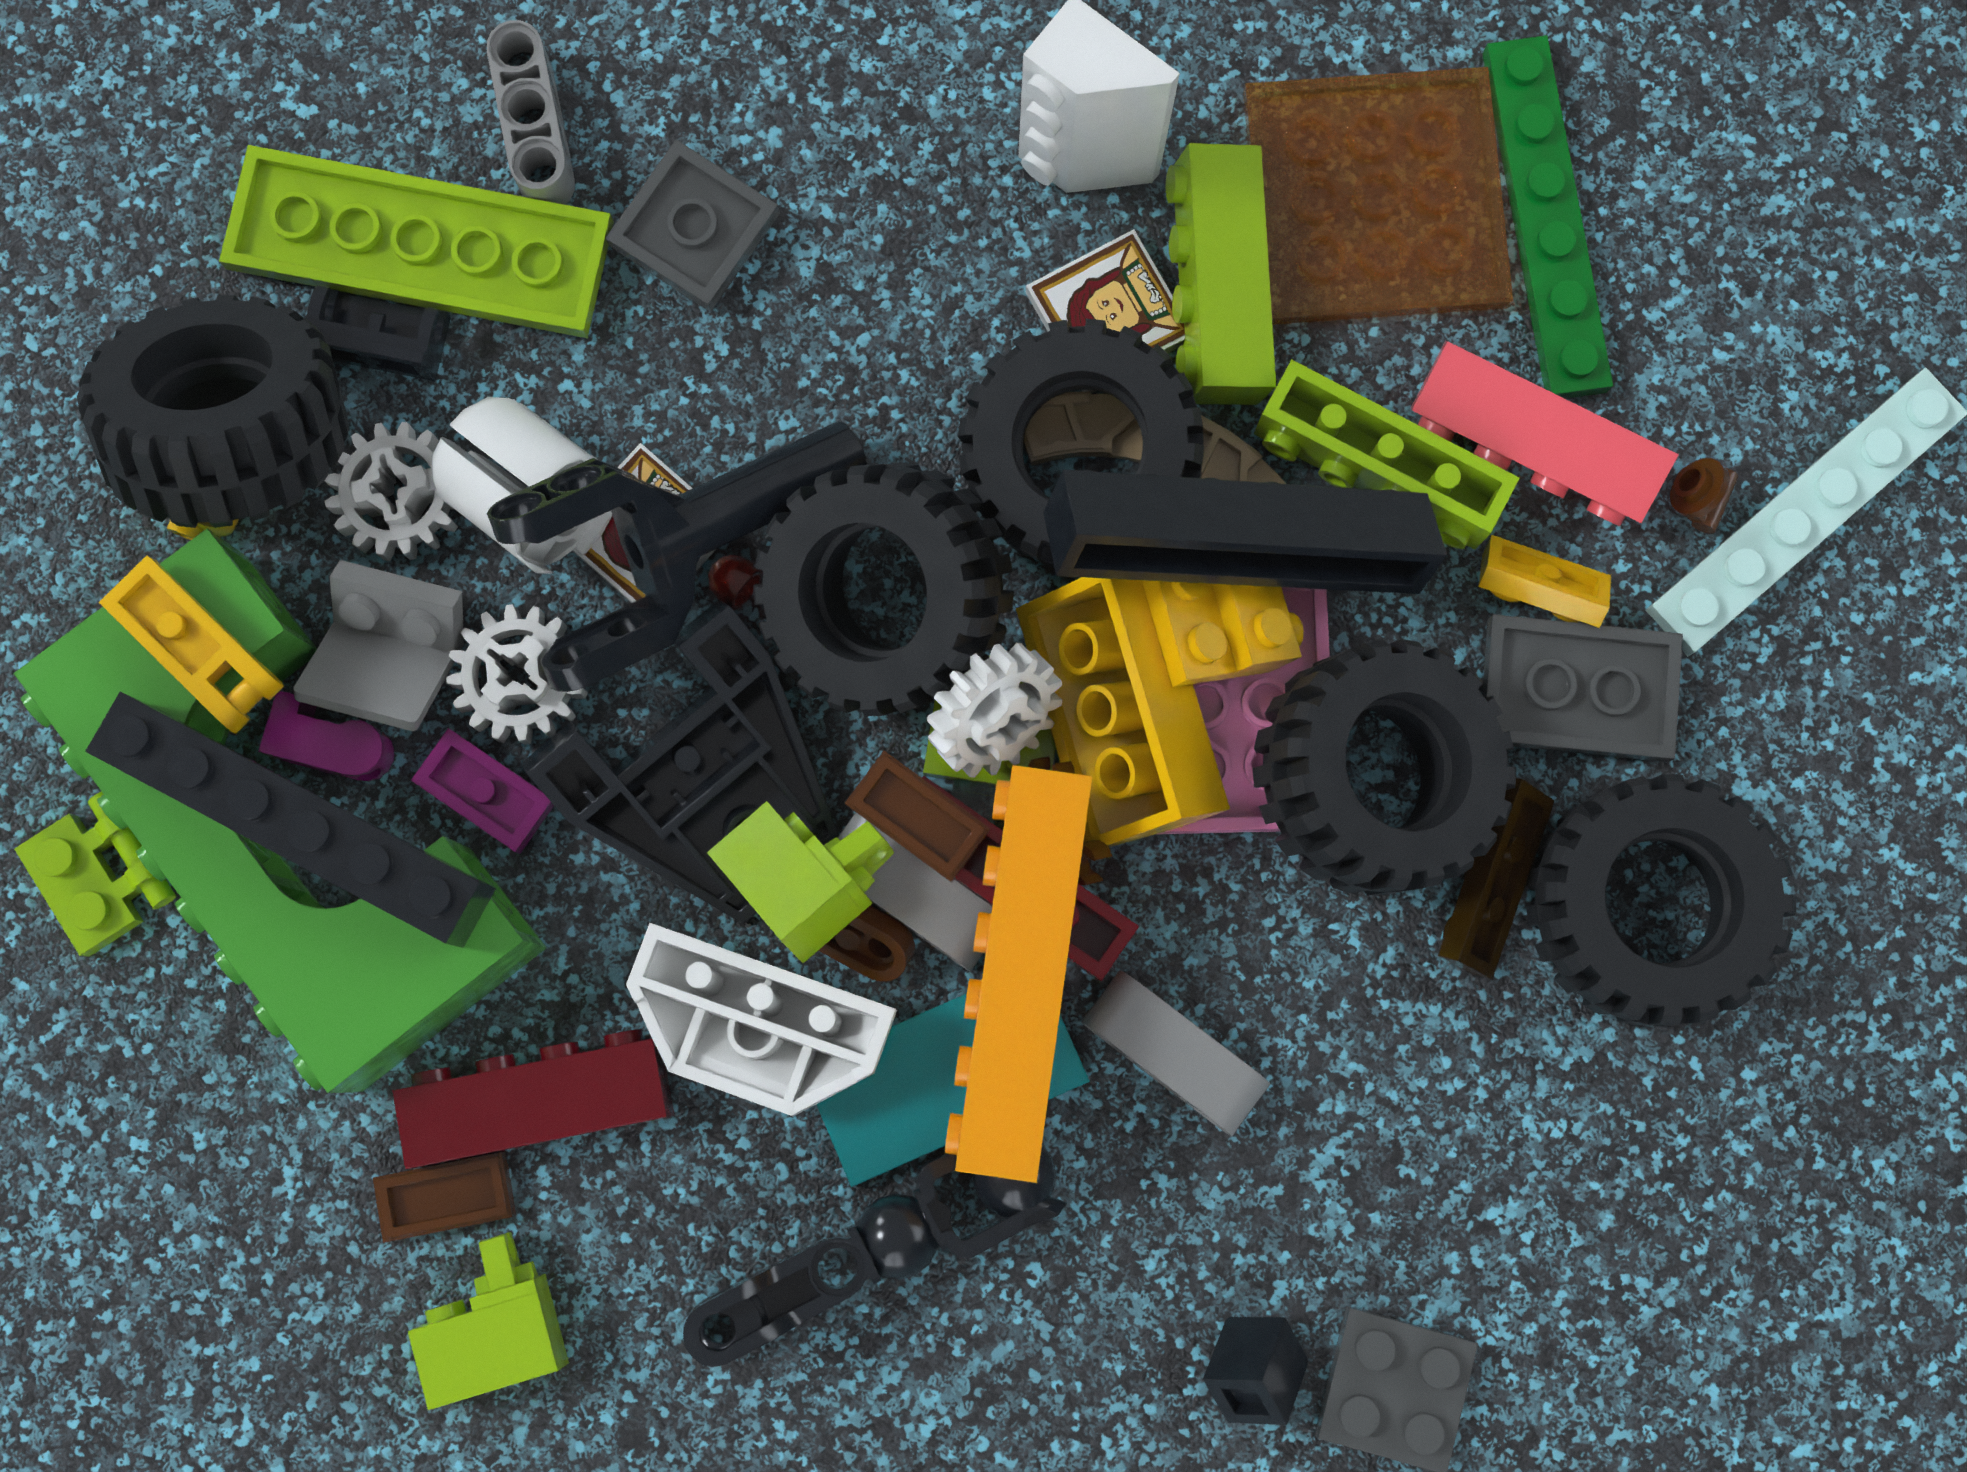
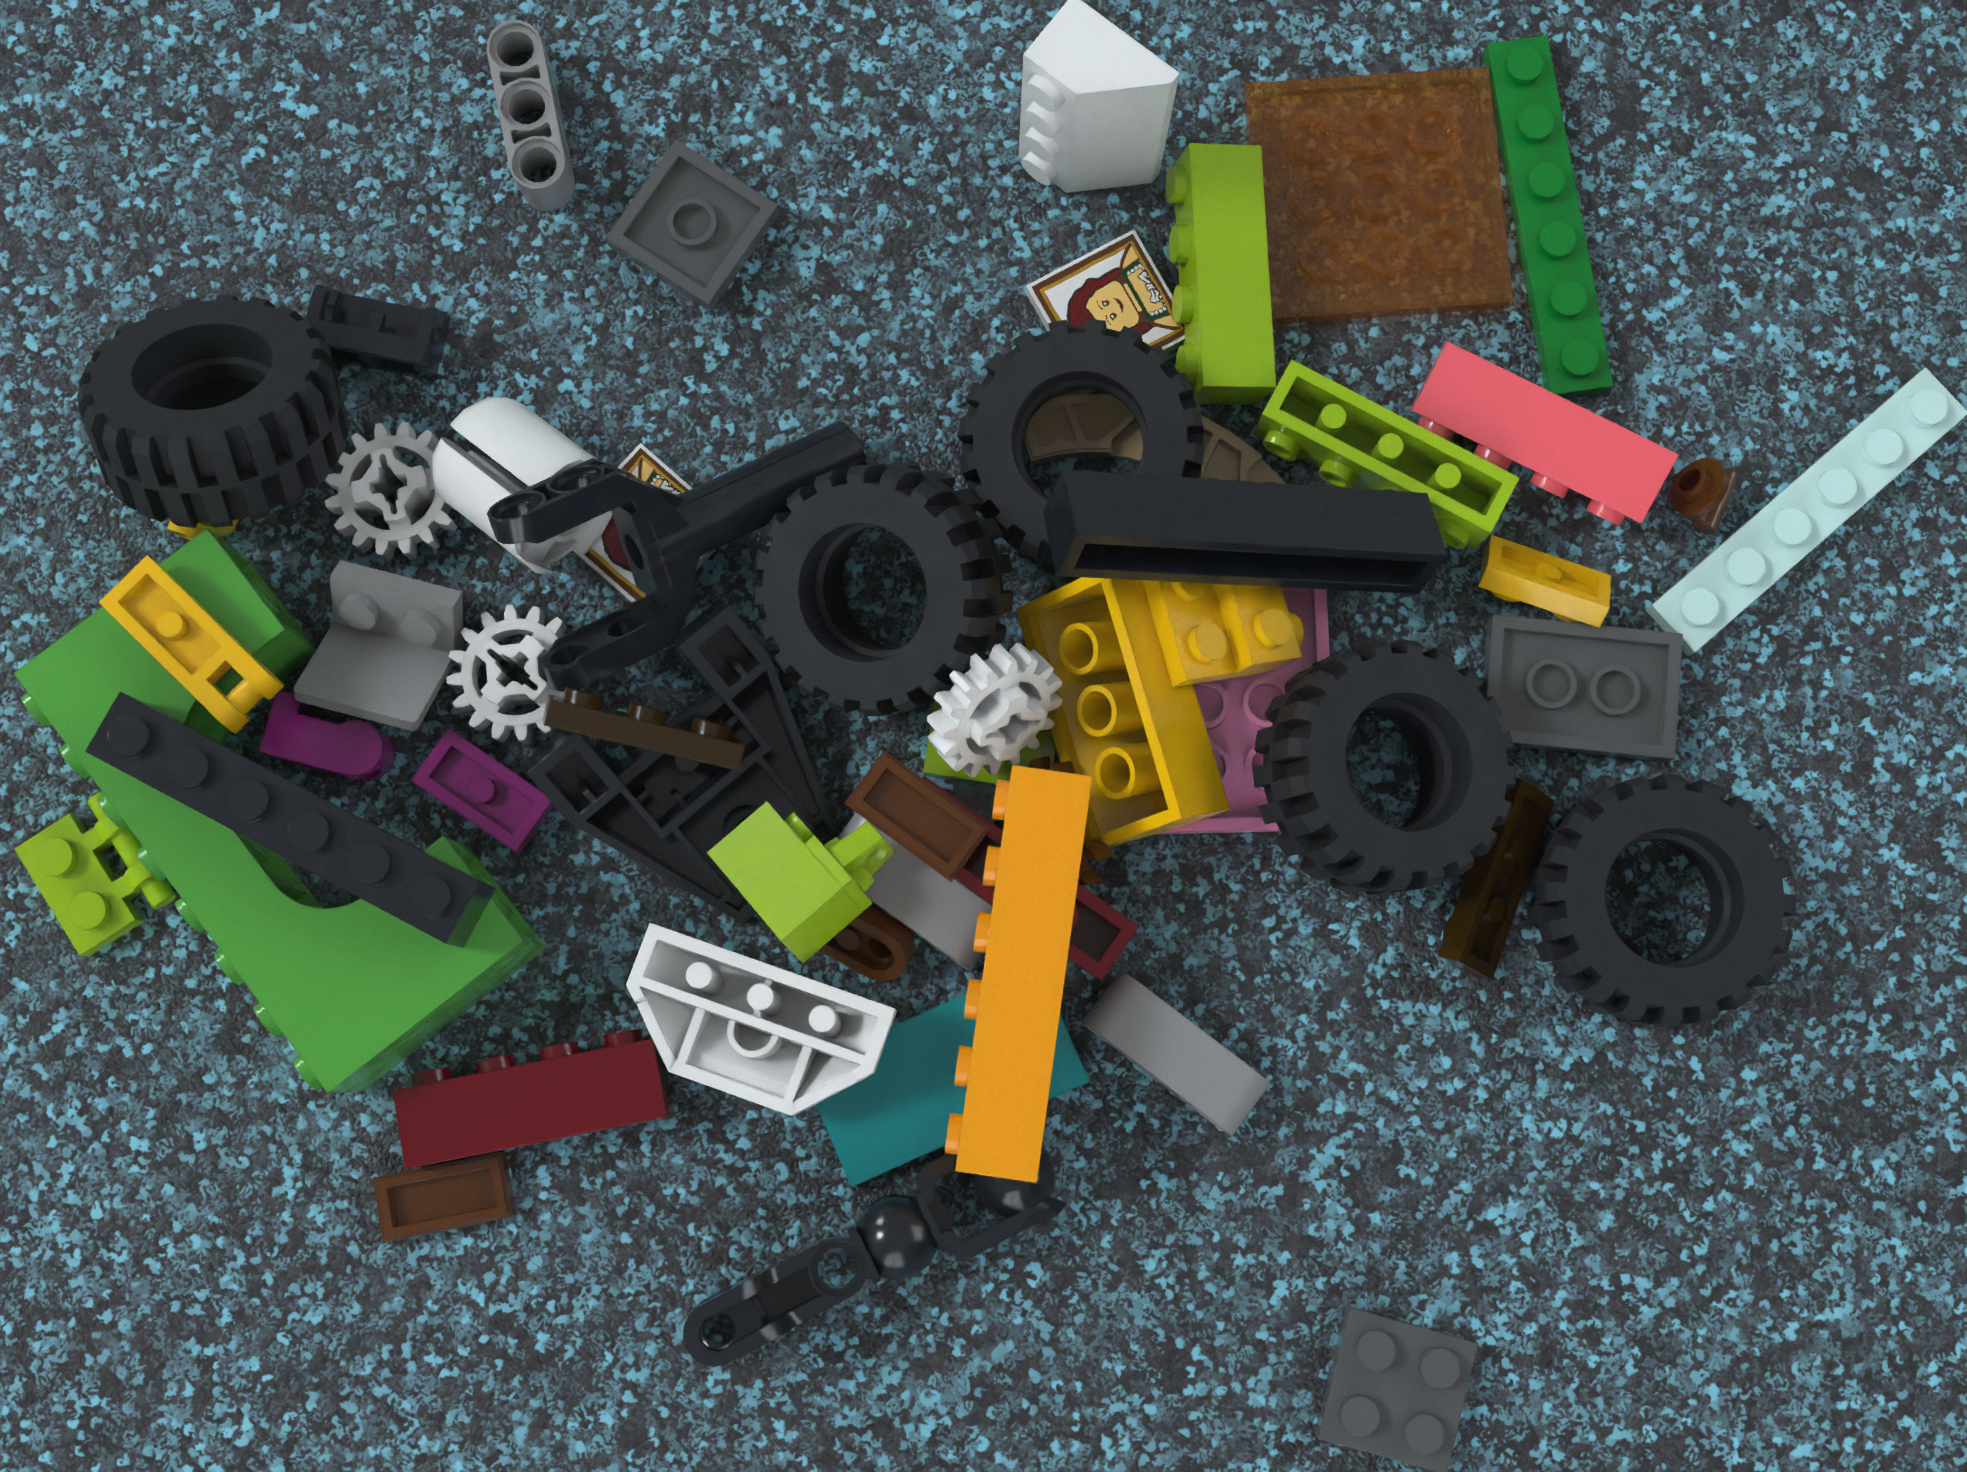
(417, 241): lime plate -> none
(500, 1341): lime hinge -> none
(643, 728): none -> dark brown plate
(733, 580): clear red hinge -> none
(1256, 1370): black panel -> none

